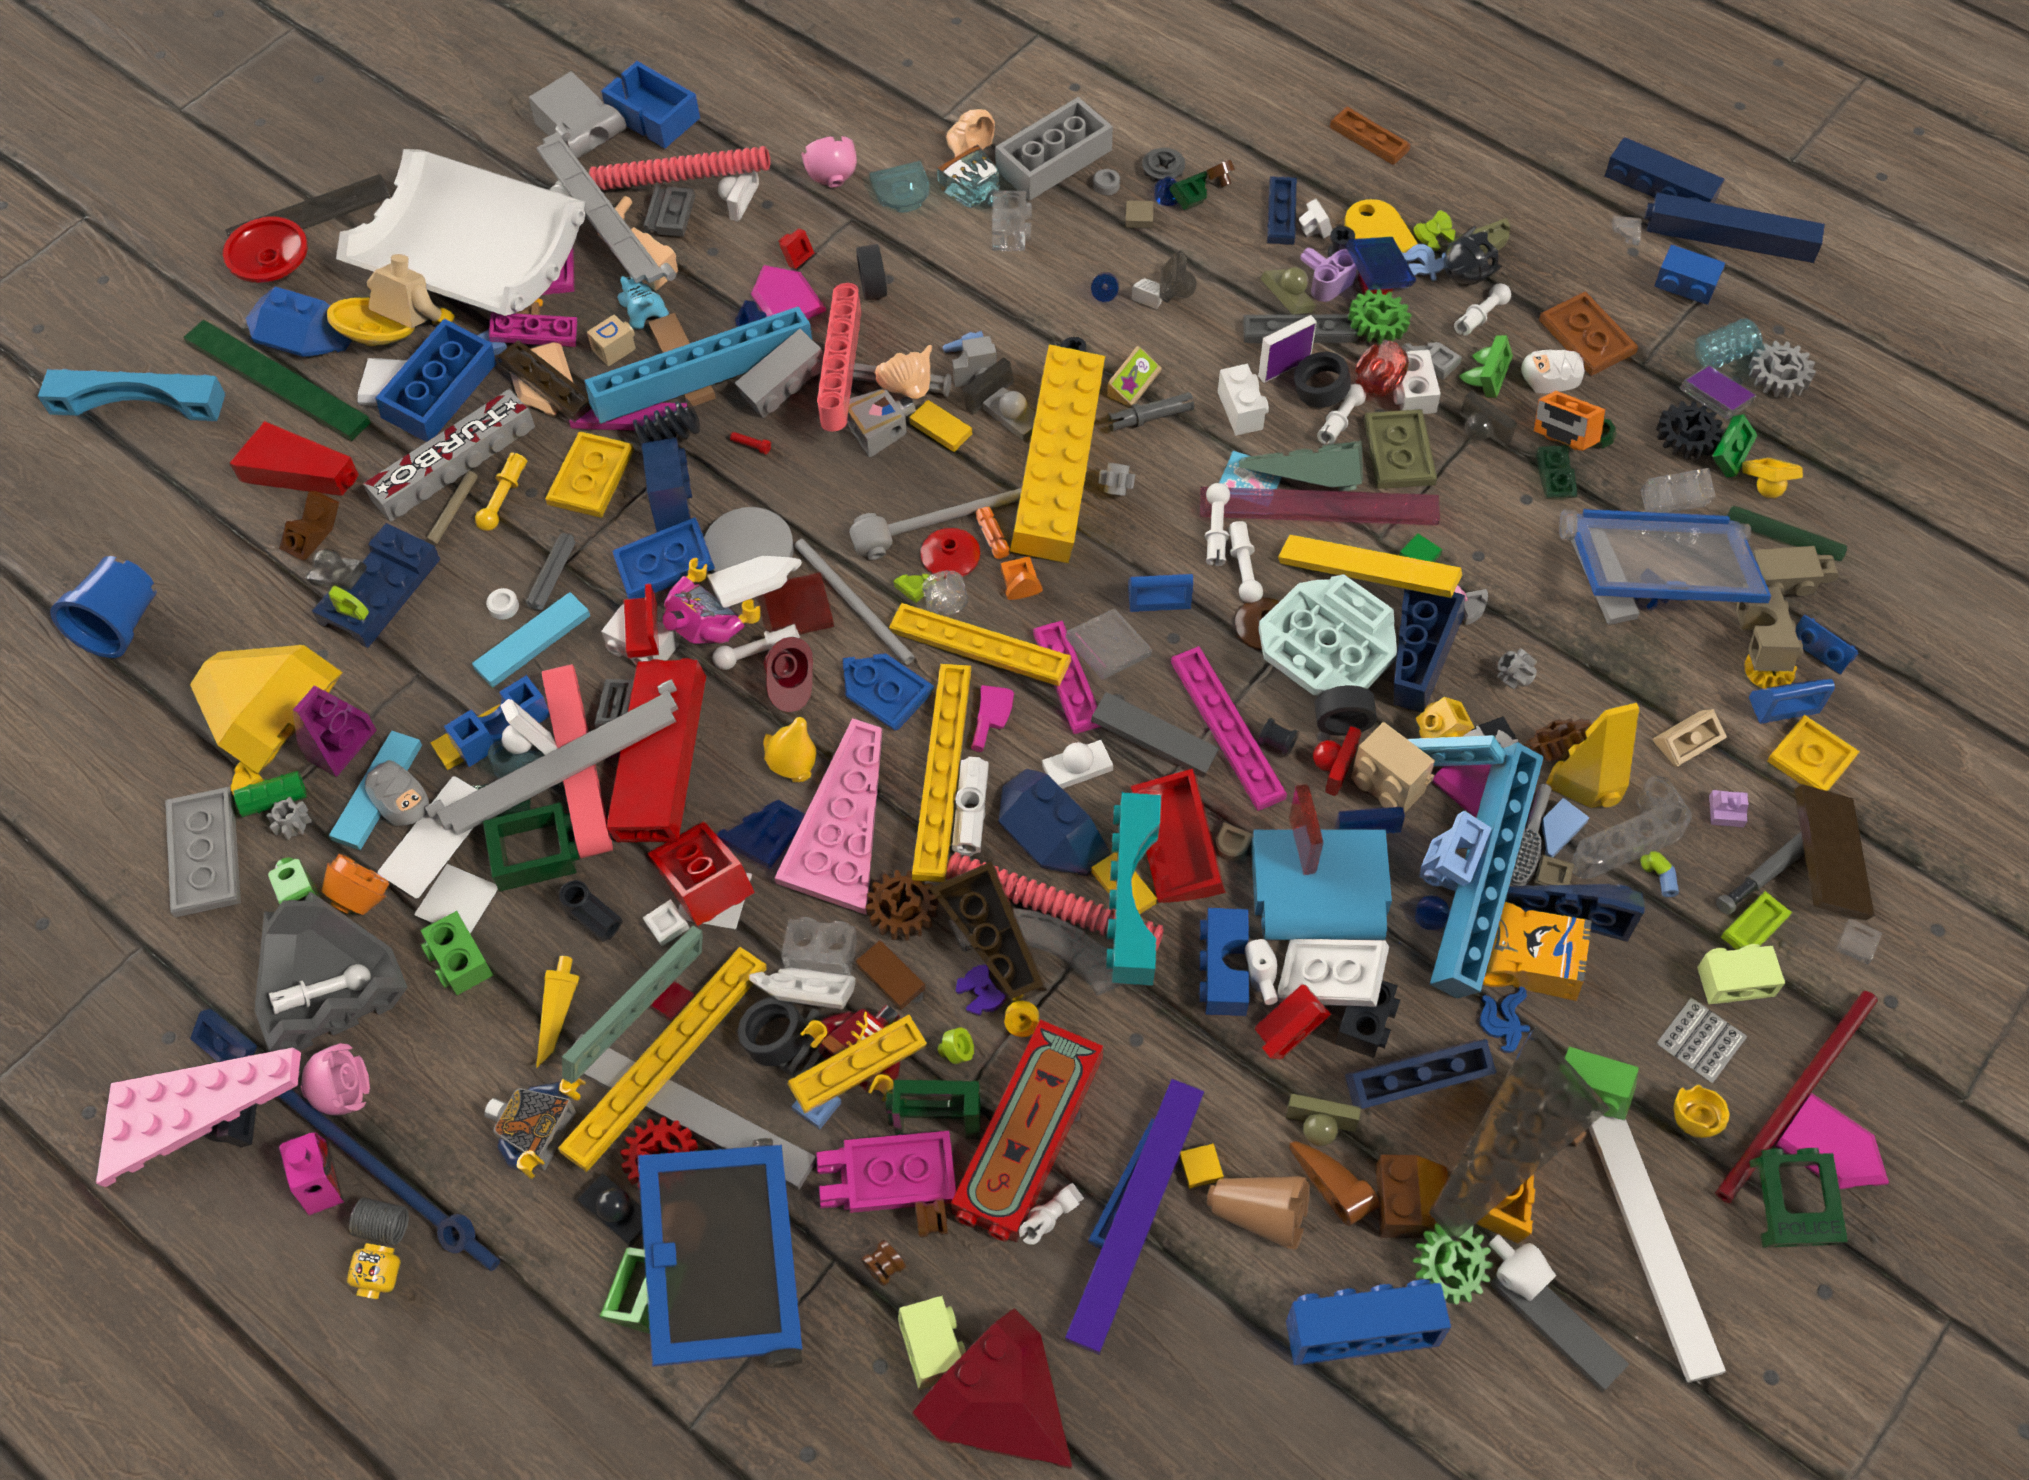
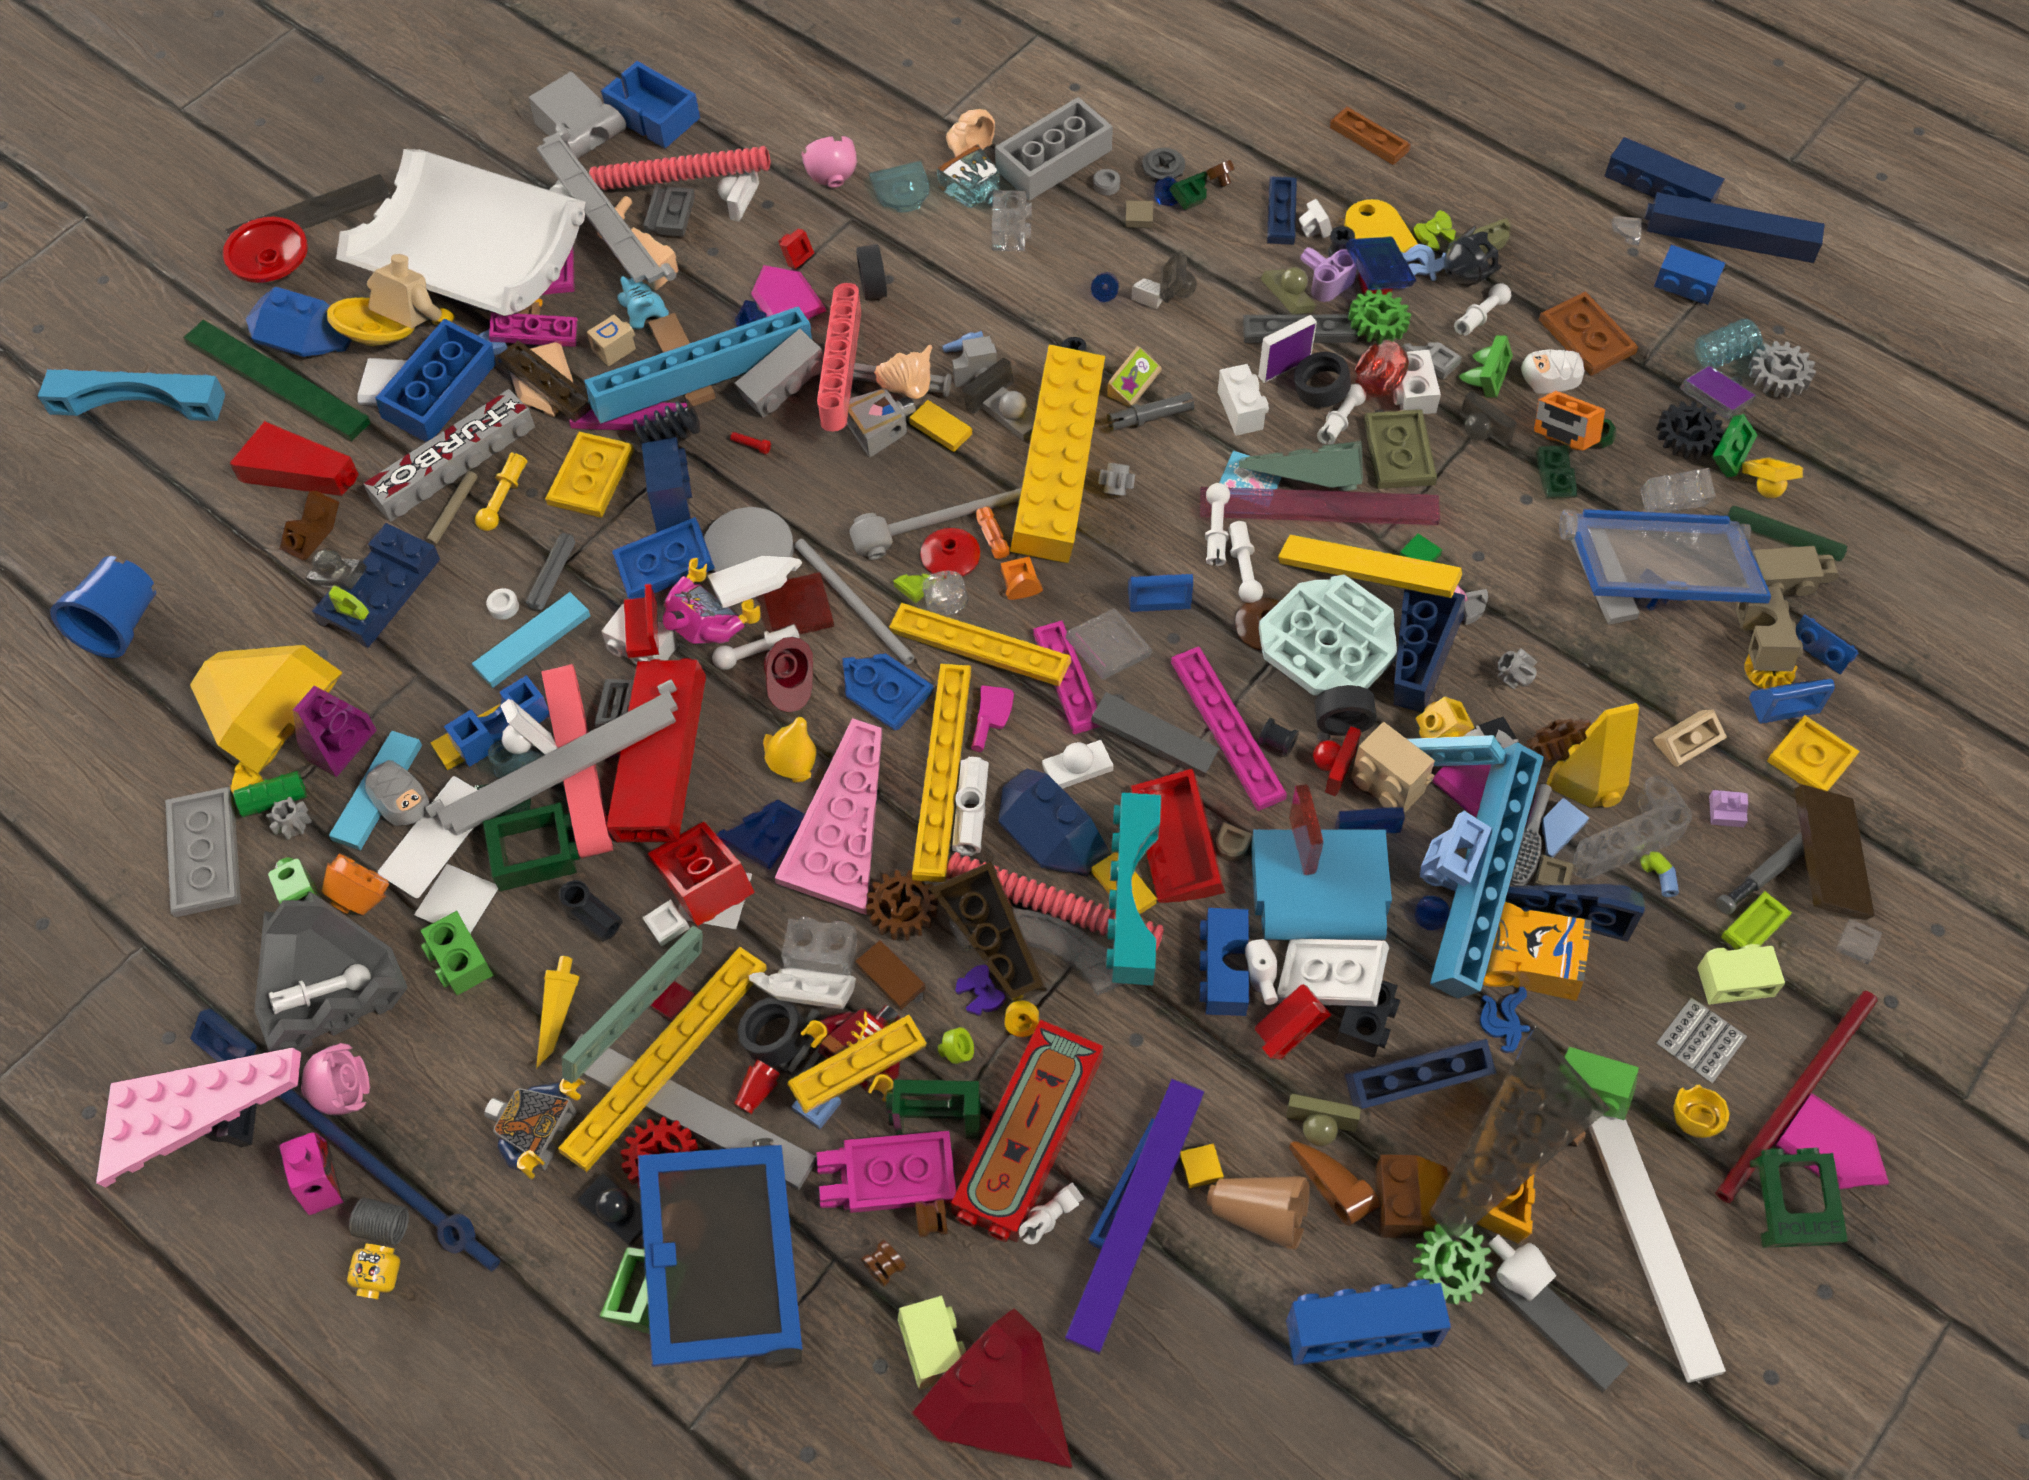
(756, 1086): none -> red cone

